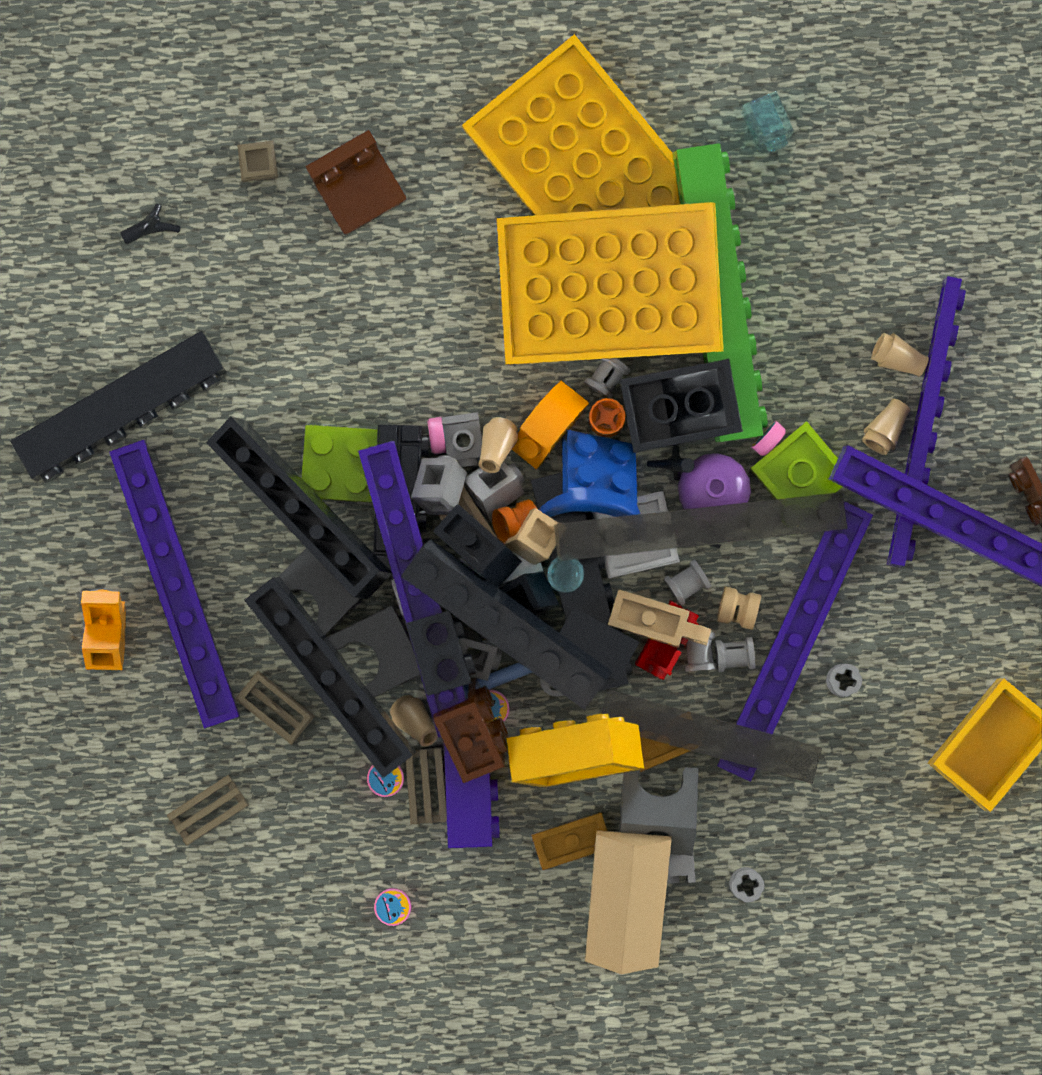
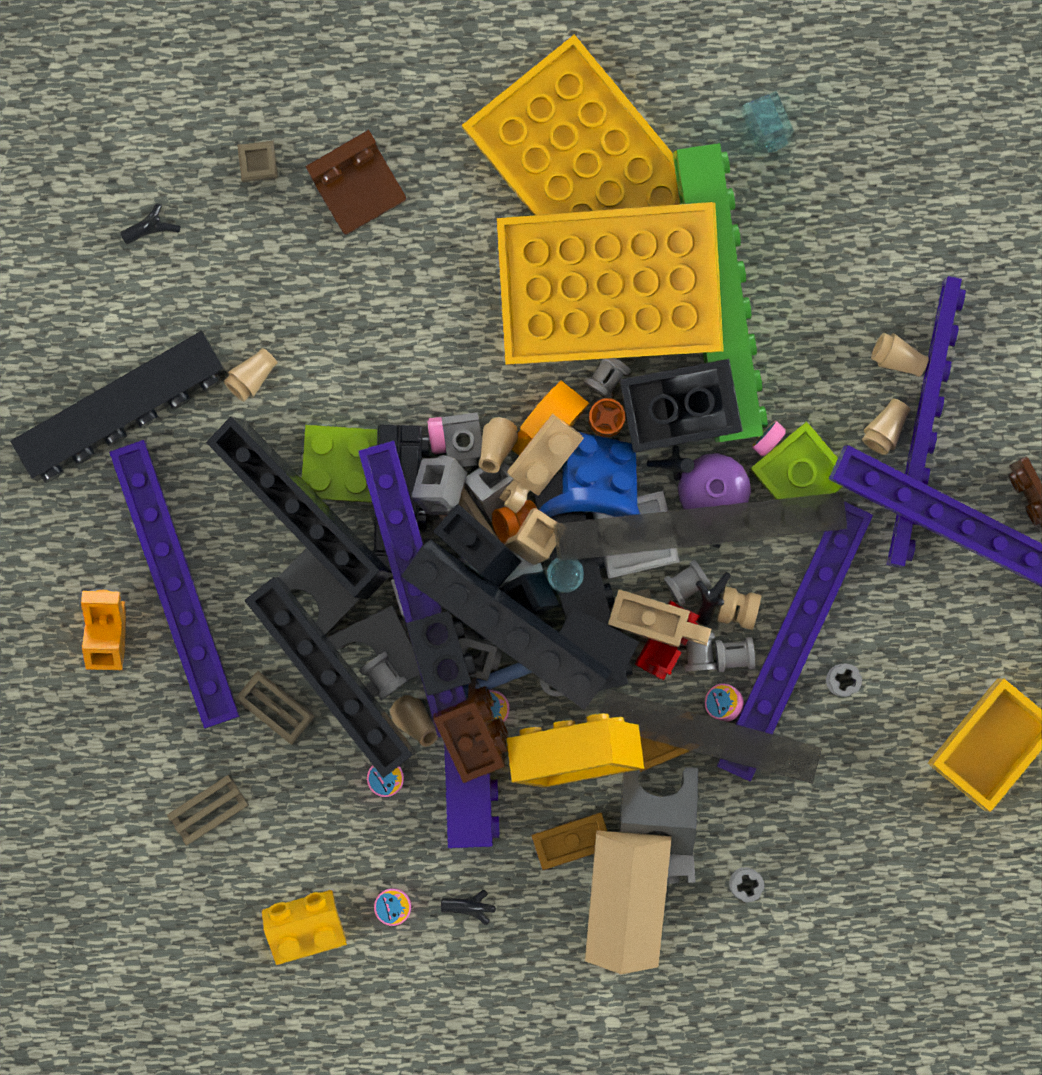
(249, 375): none -> tan cone
(303, 927): none -> yellow bracket
(383, 675): none -> light grey bush
(428, 818): dark tan tile -> none
(469, 906): none -> black bar
(540, 461): none -> tan plate
(711, 598): none -> black bar
(724, 702): none -> tile

